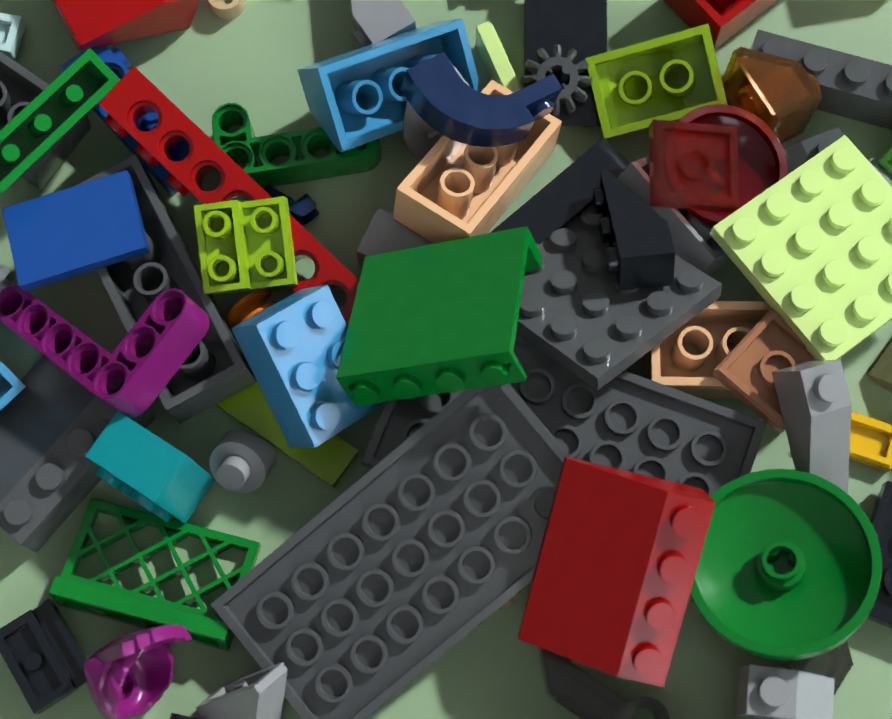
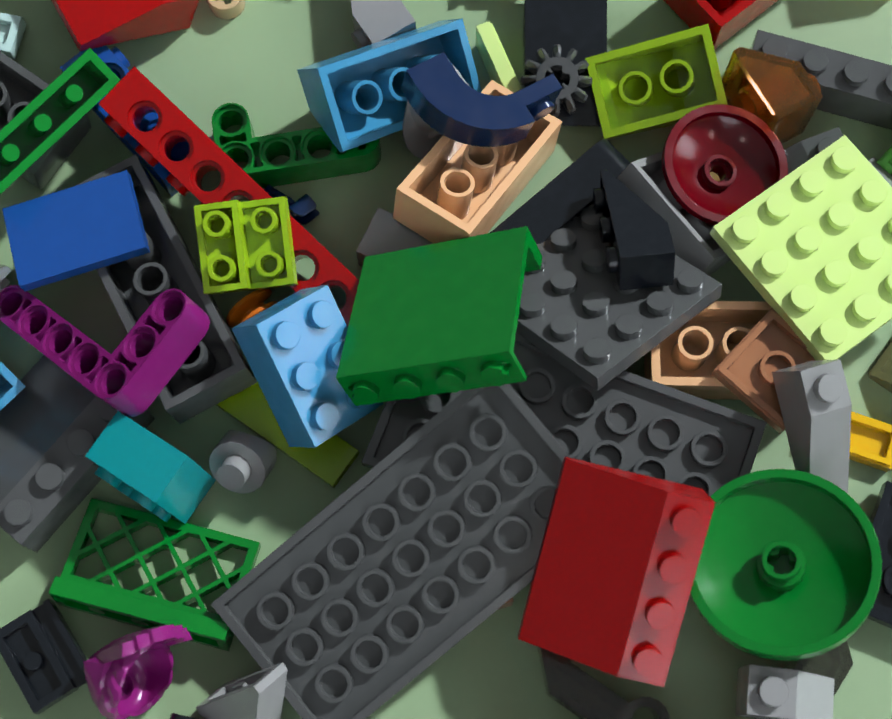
(693, 166): clear red tile -> none

